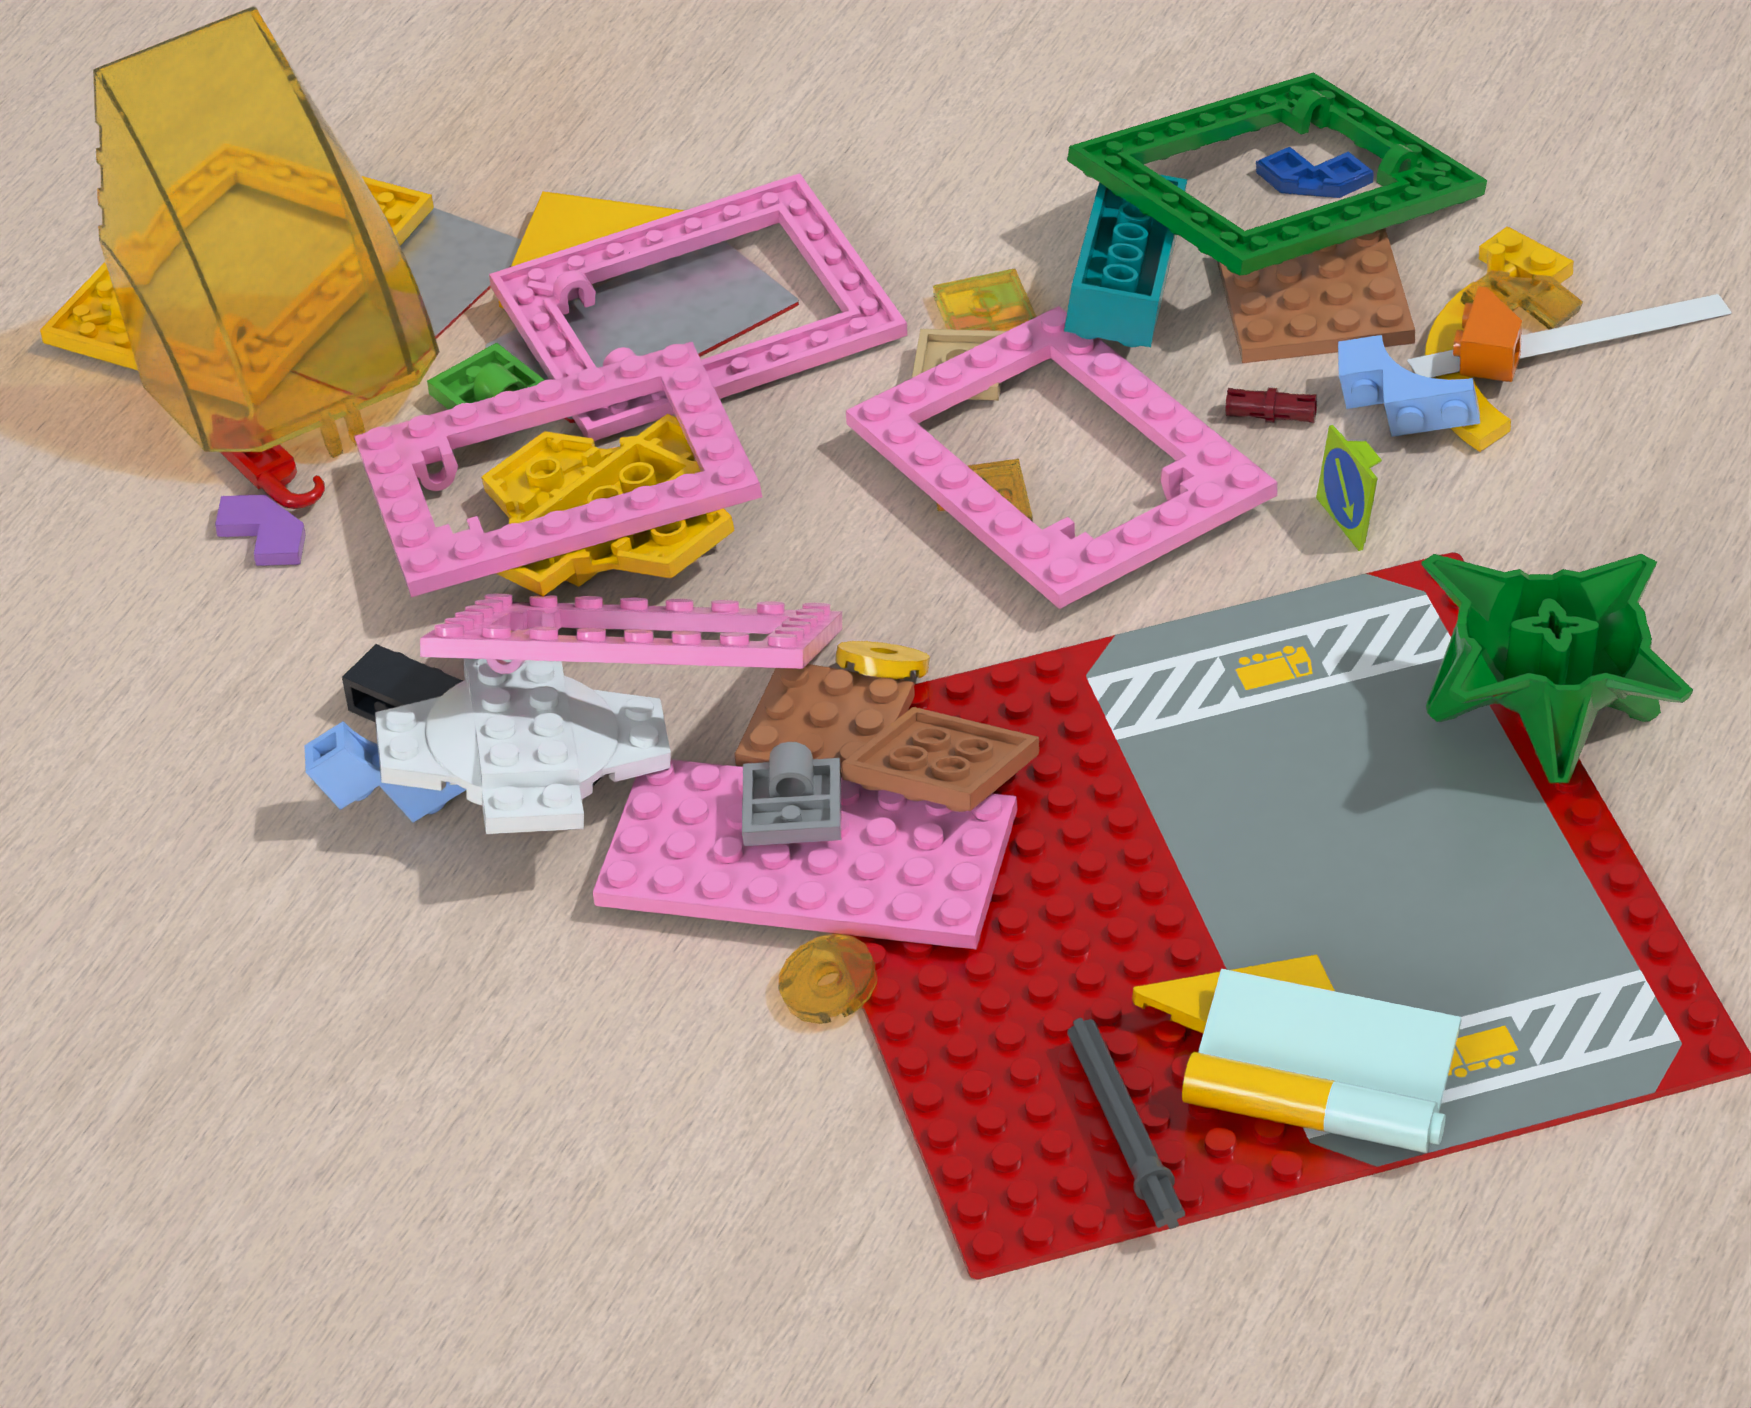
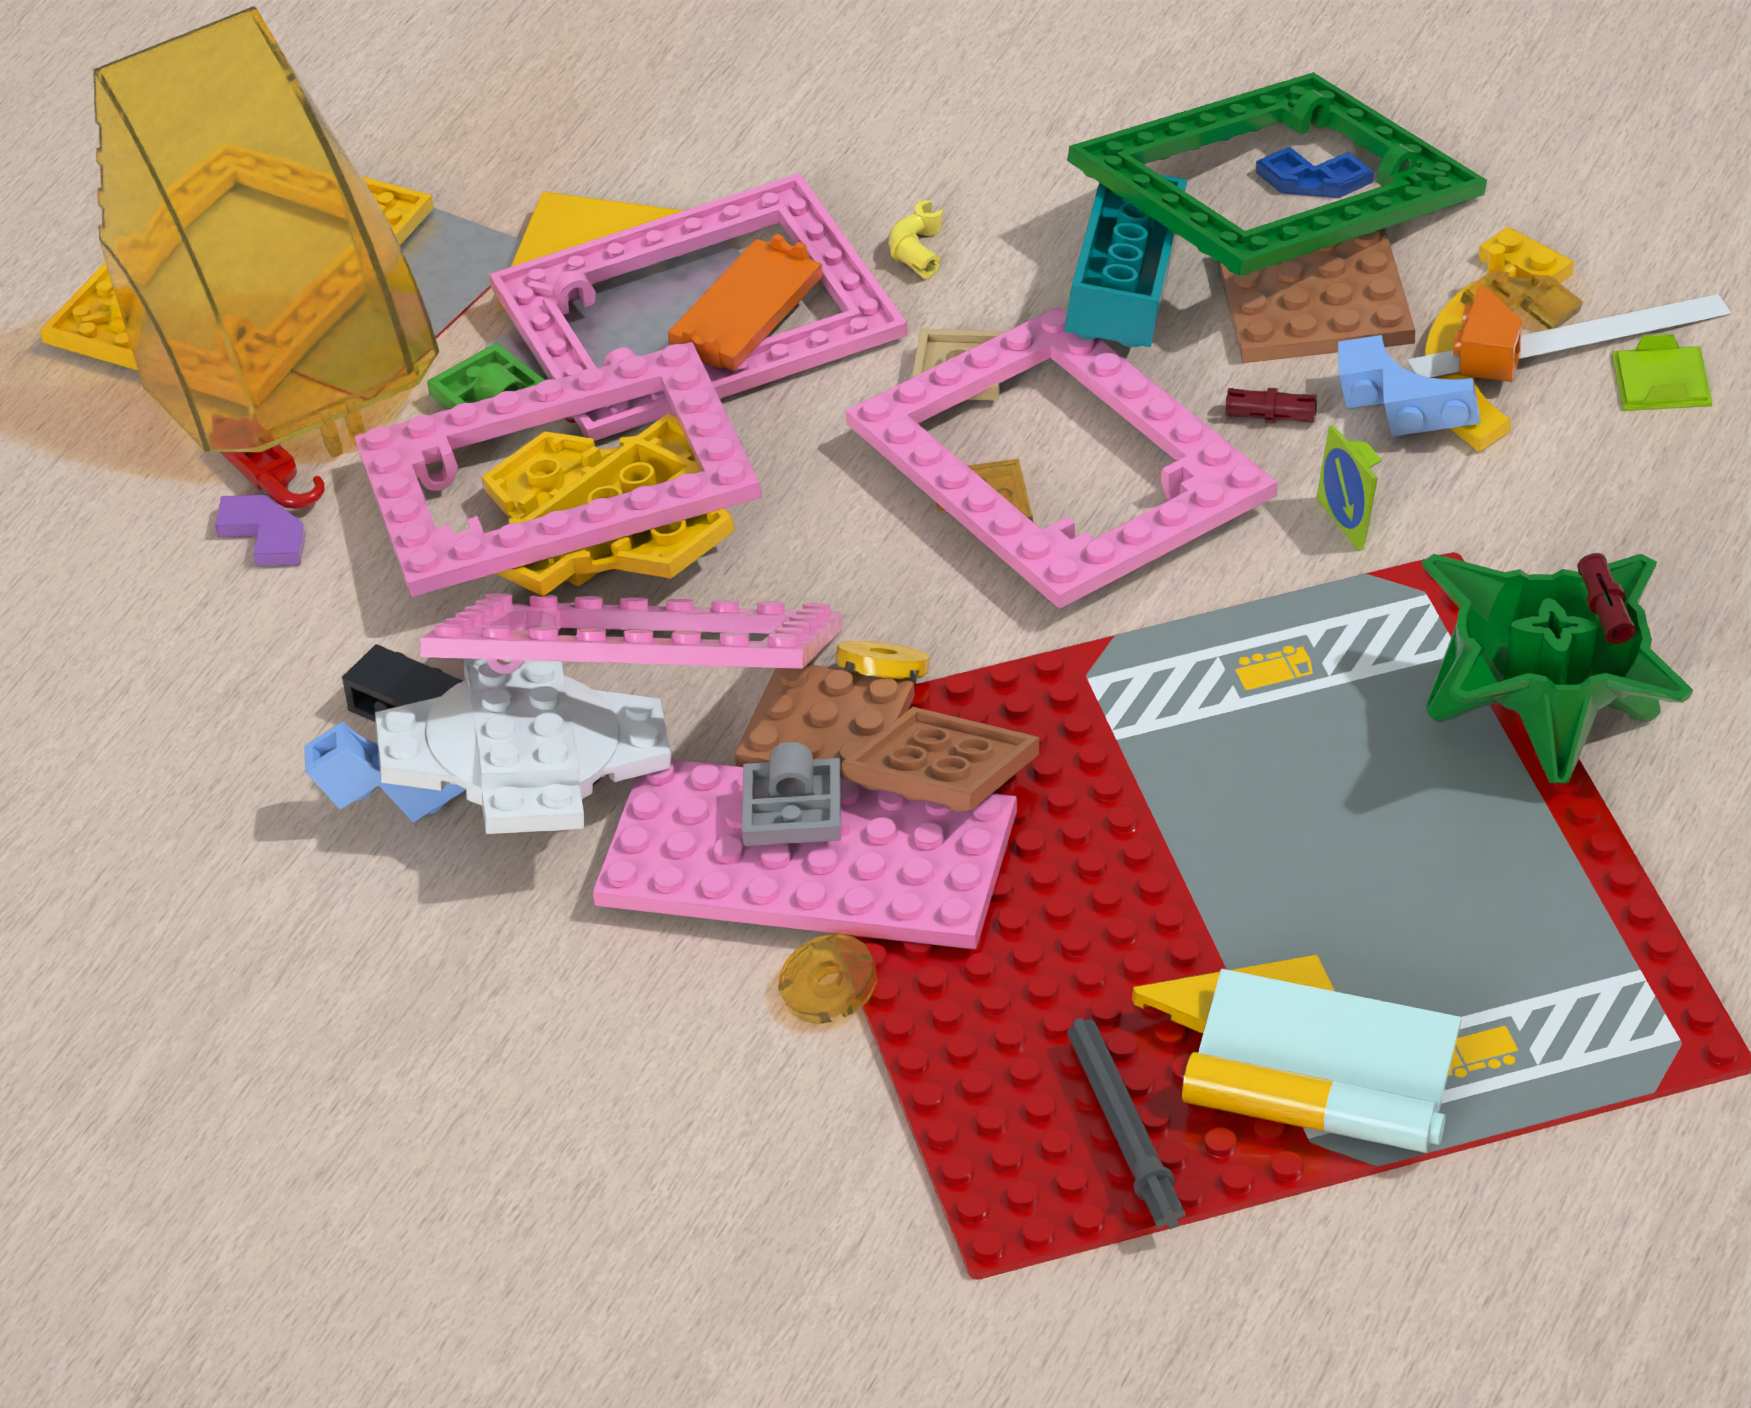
(747, 302): none -> orange brick
(906, 245): none -> light yellow piece
(984, 302): clear yellow tile -> none
(1599, 581): none -> dark red pin
(1661, 375): none -> lime piece

